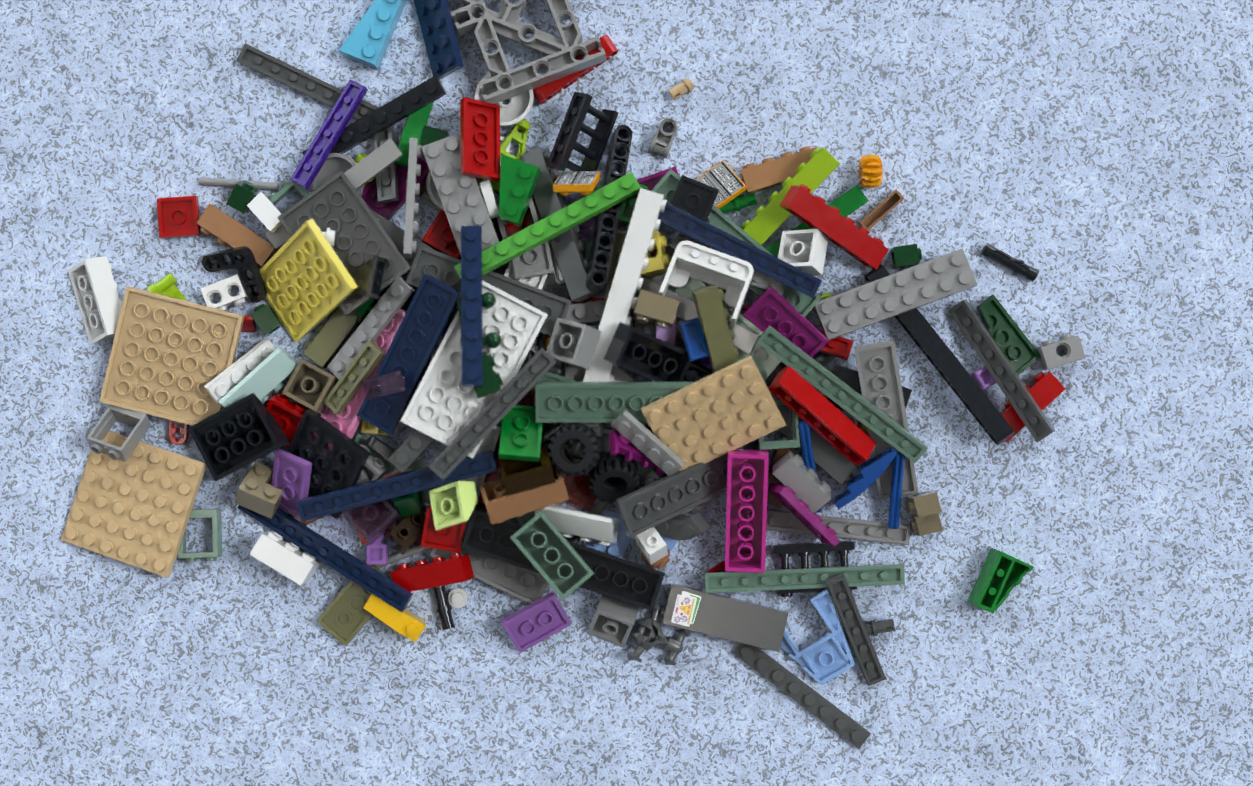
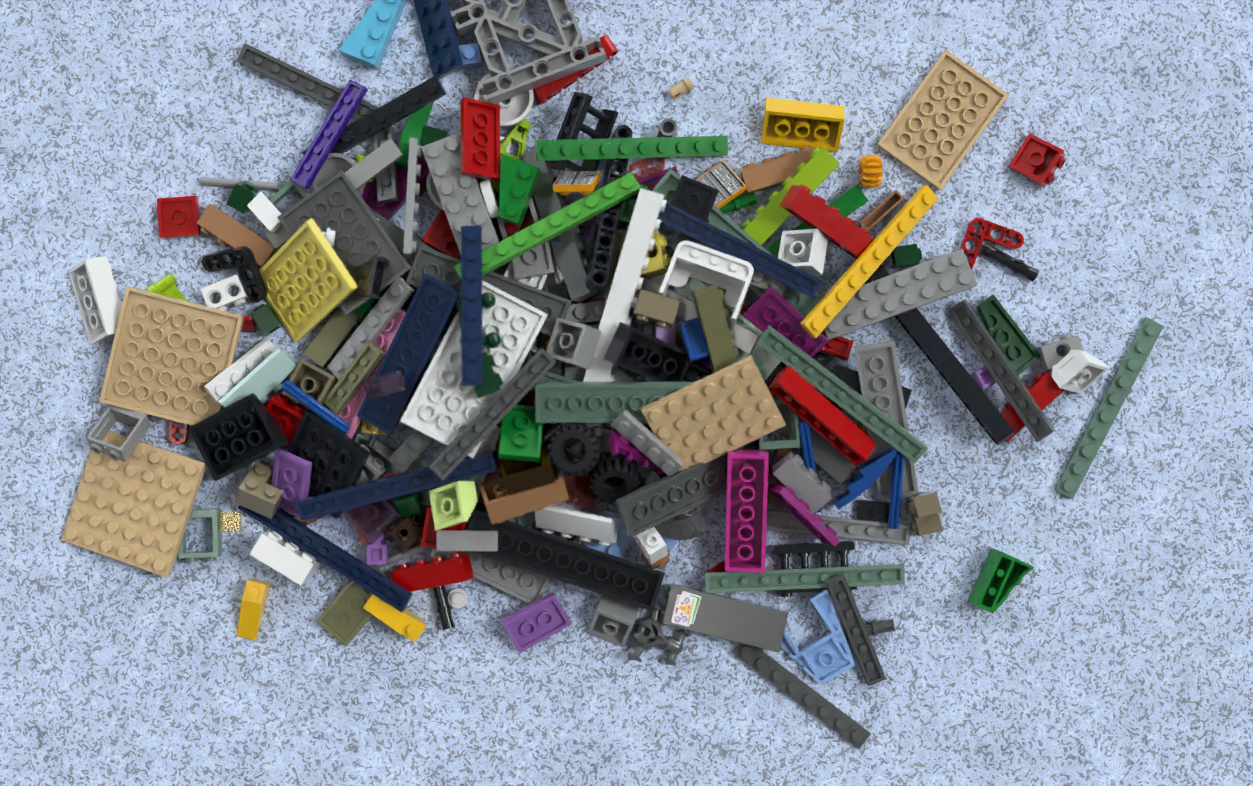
(230, 522): none -> clear yellow tile
(252, 608): none -> yellow slope
(315, 406): none -> blue axle
(467, 540): none -> light grey tile
(471, 56): none -> medium blue brick
(552, 555): sand green brick -> none
(631, 148): none -> green plate
(645, 163): none -> clear red beam
(802, 124): none -> yellow slope
(869, 261): none -> yellow plate
(873, 510): none -> black plate
(942, 120): none -> tan plate
(985, 234): none -> red beam
(1038, 160): none -> red plate
(1078, 371): none -> white slope
(1108, 407): none -> sand green plate

